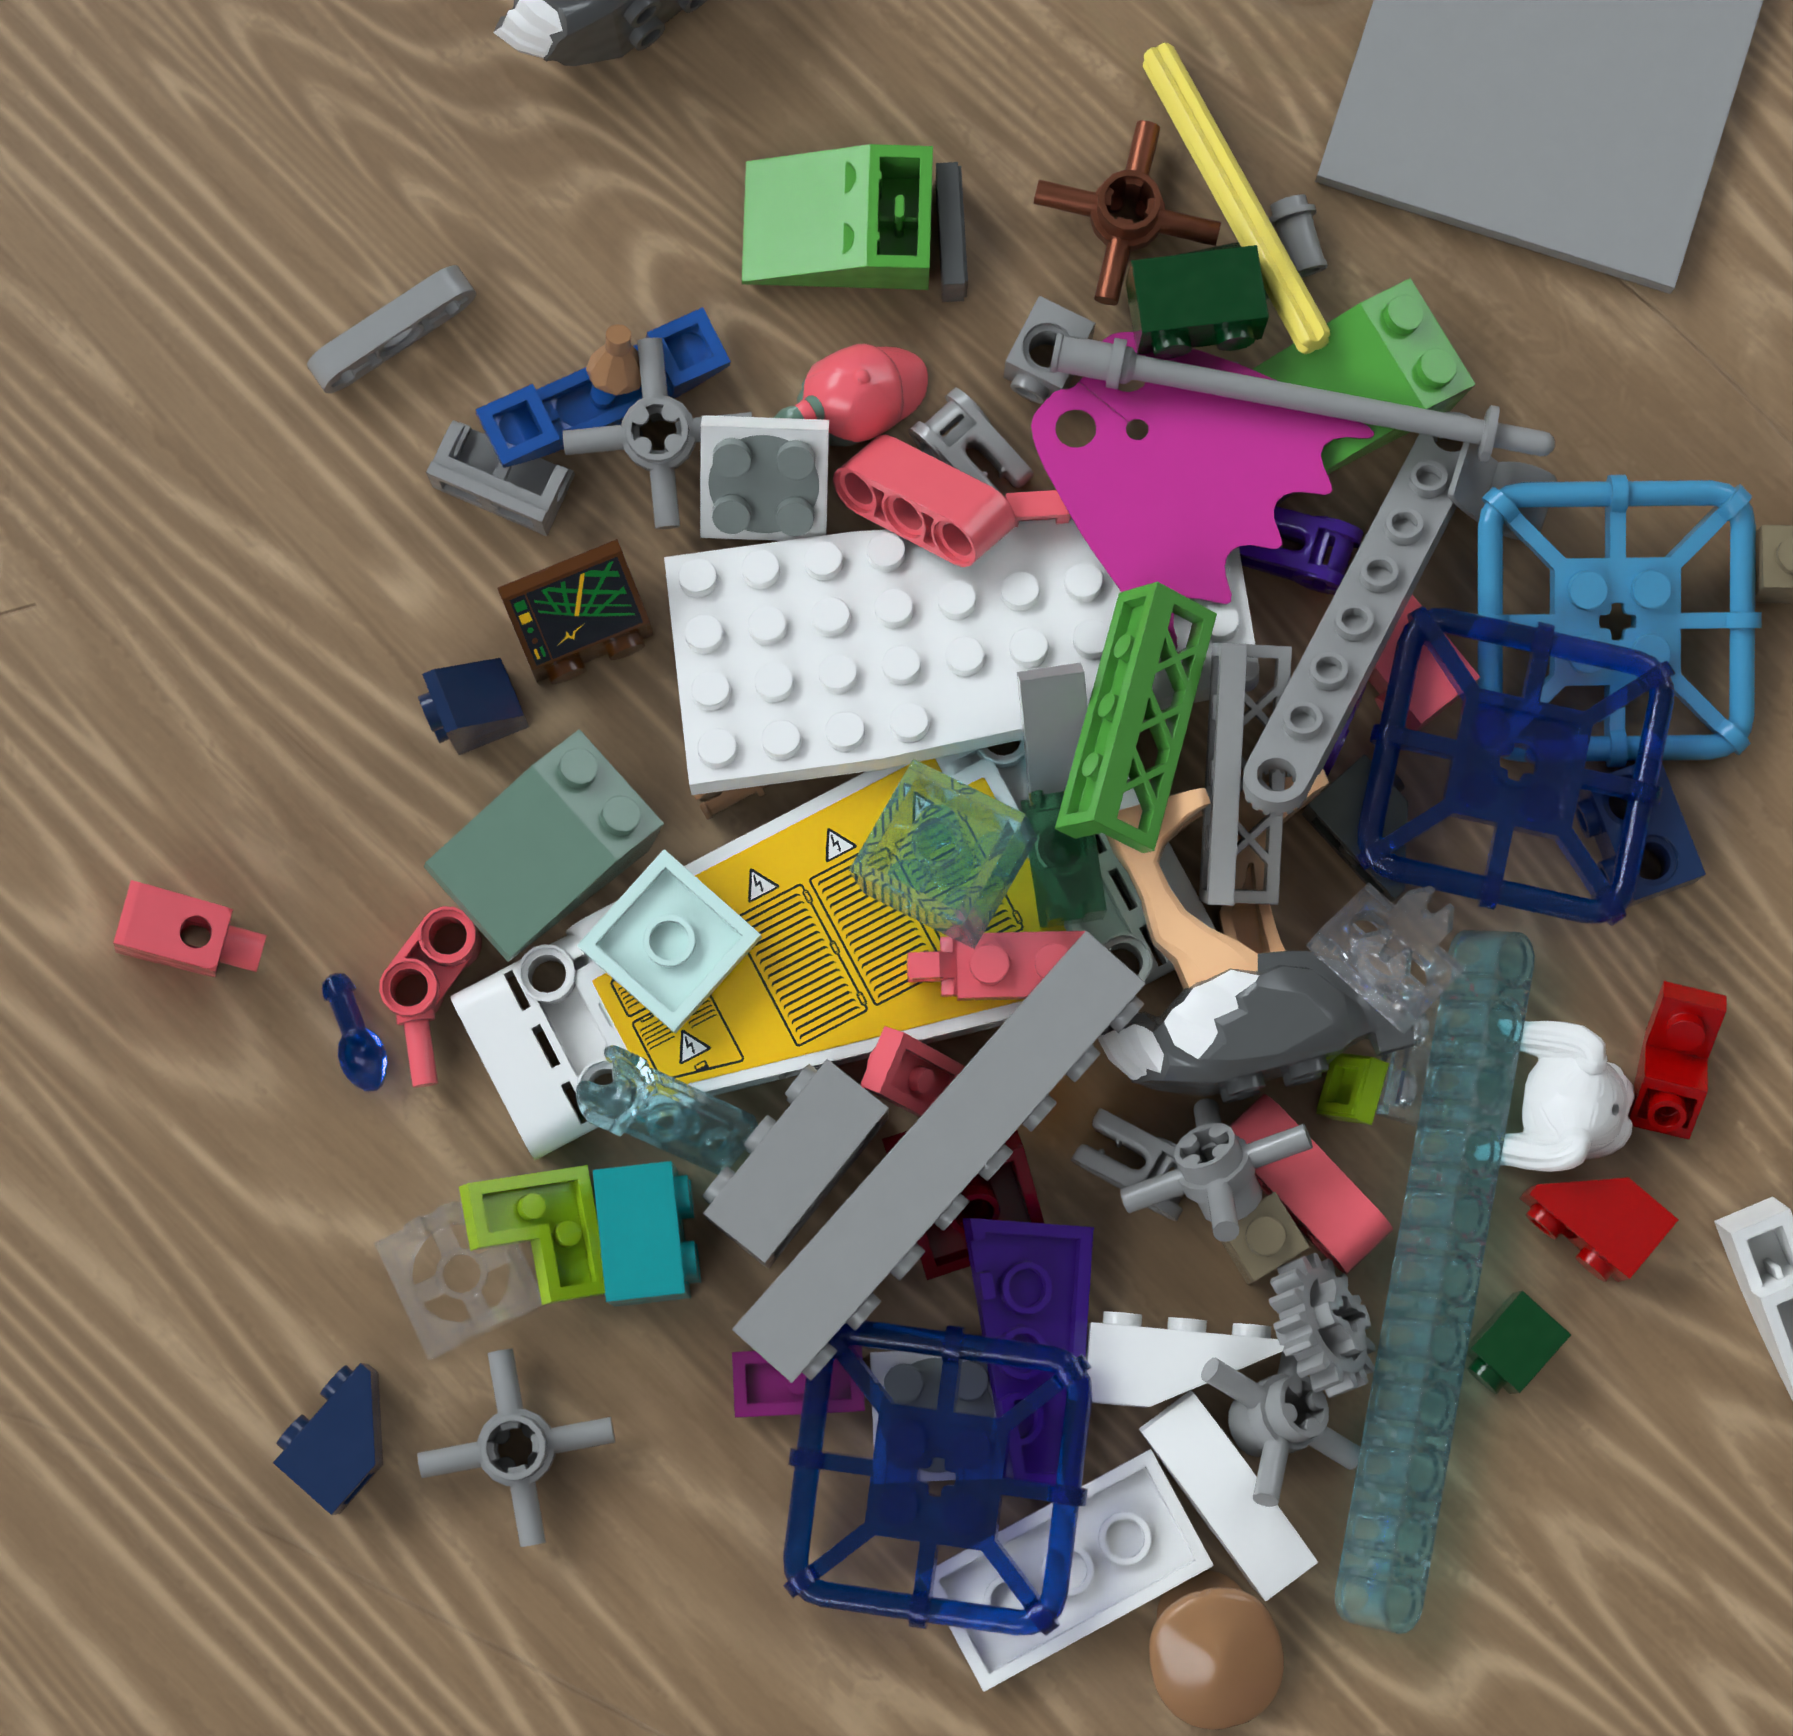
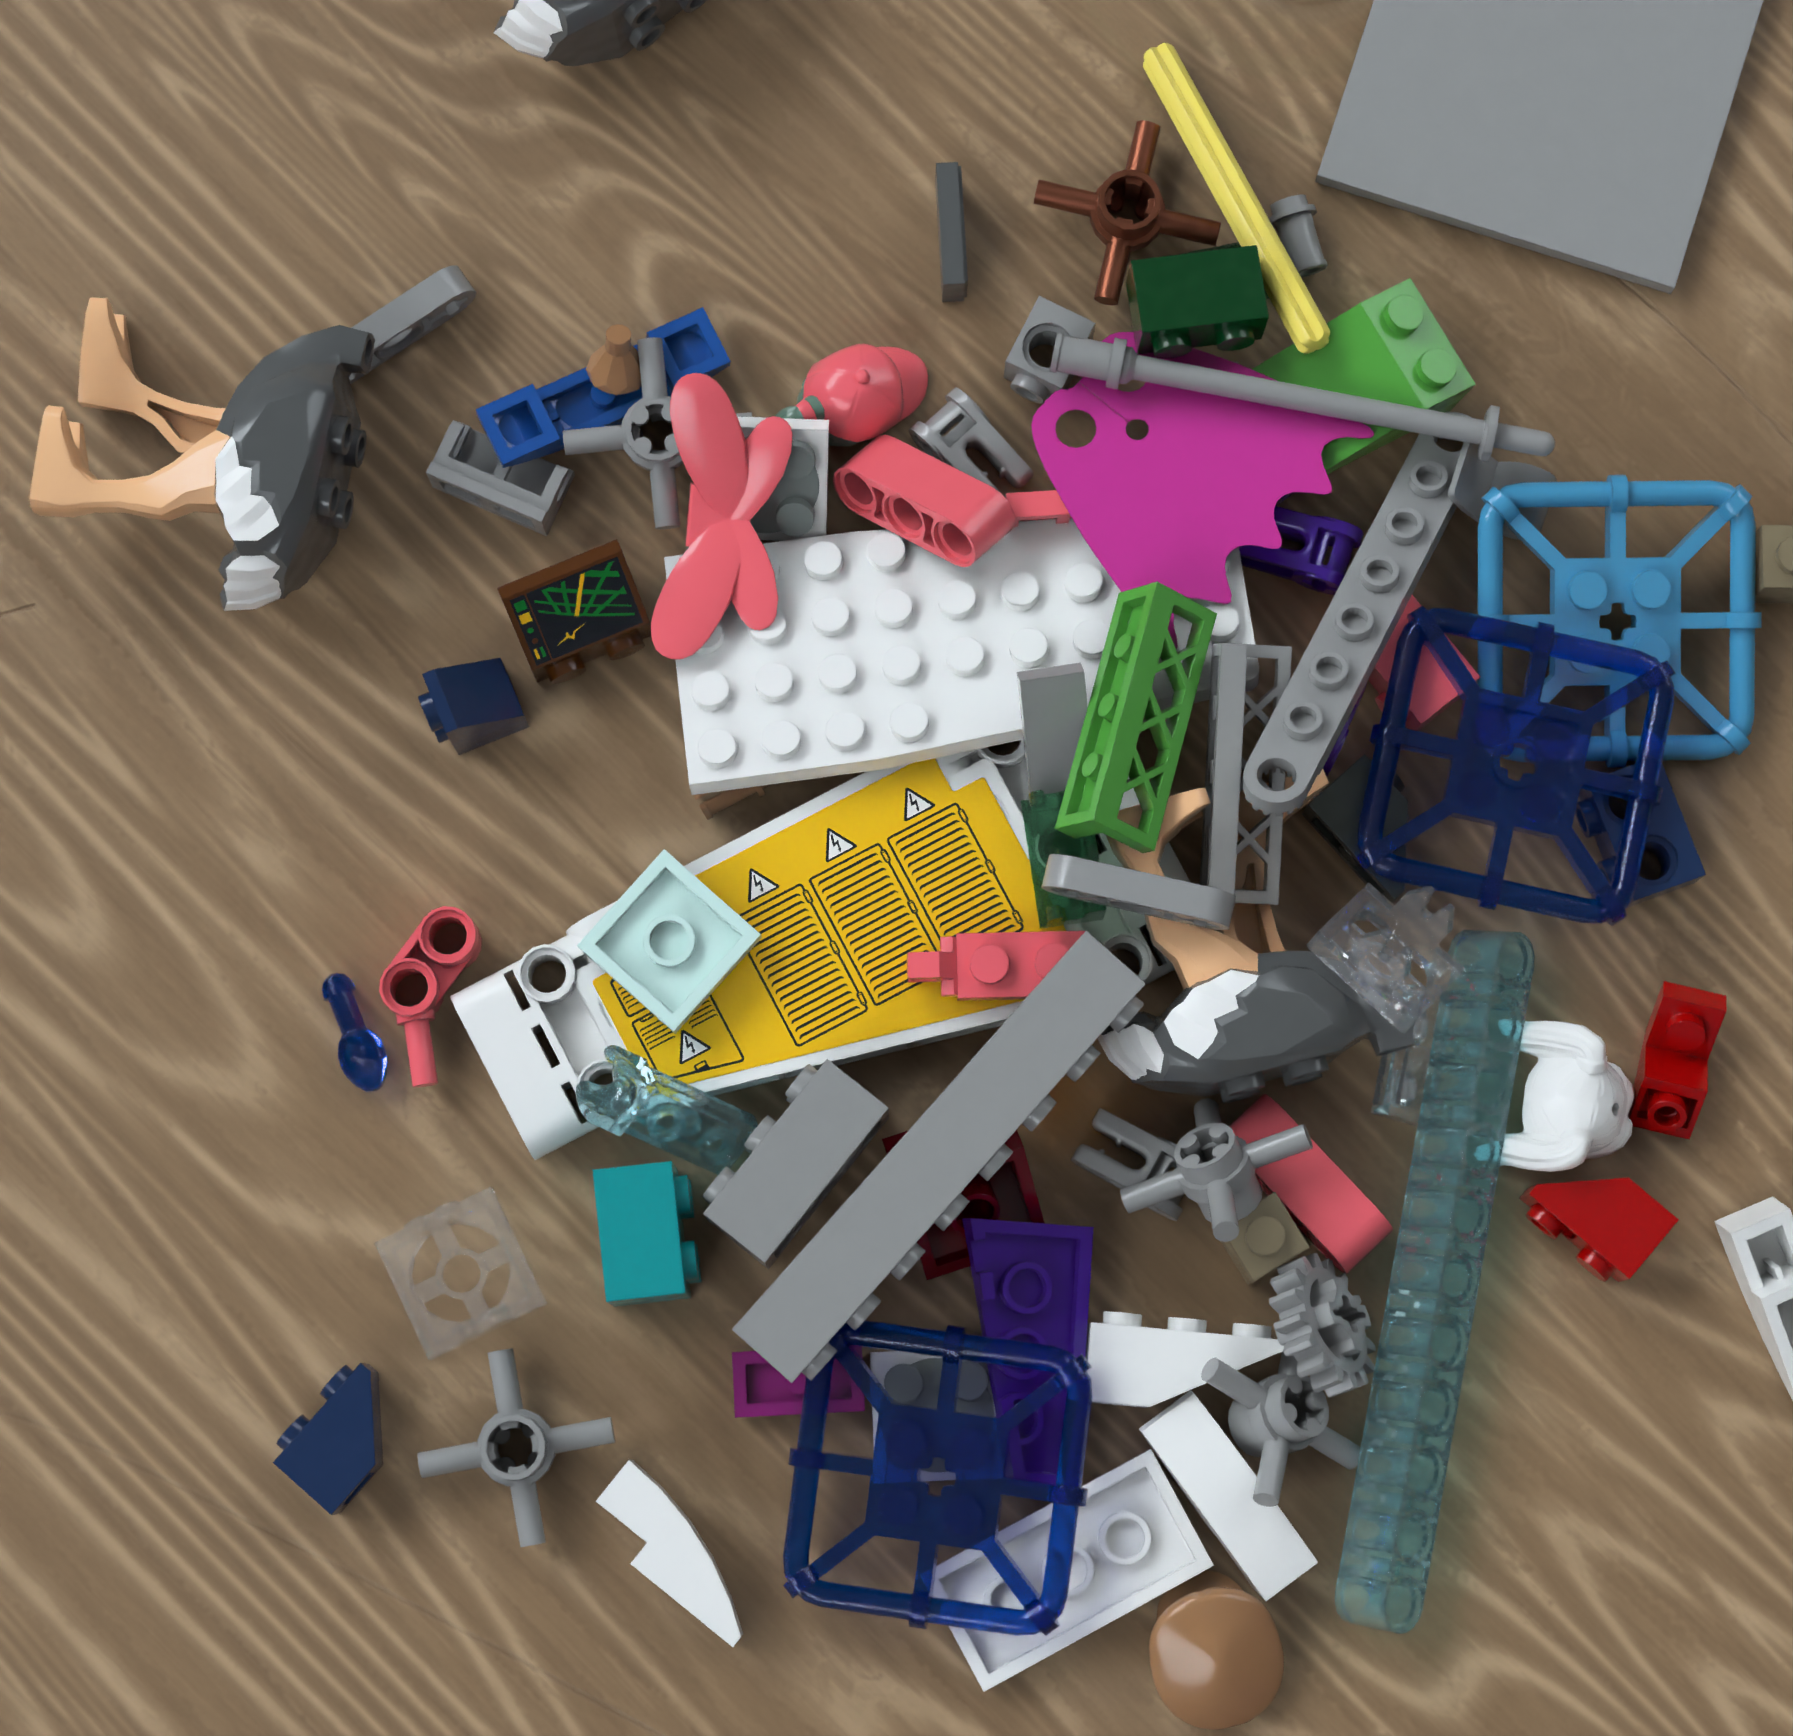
(156, 919): coral torso -> none
(266, 462): none -> animal
(545, 845): sand green slope -> none
(551, 1212): lime plate -> none
(673, 1551): none -> white slope
(727, 490): none -> coral piece
(840, 218): slope -> none
(908, 1071): coral plate -> none
(943, 853): clear light blue brick -> none
(1139, 892): none -> light grey beam
(1352, 1088): lime tile -> none
(1514, 1344): dark green brick -> none

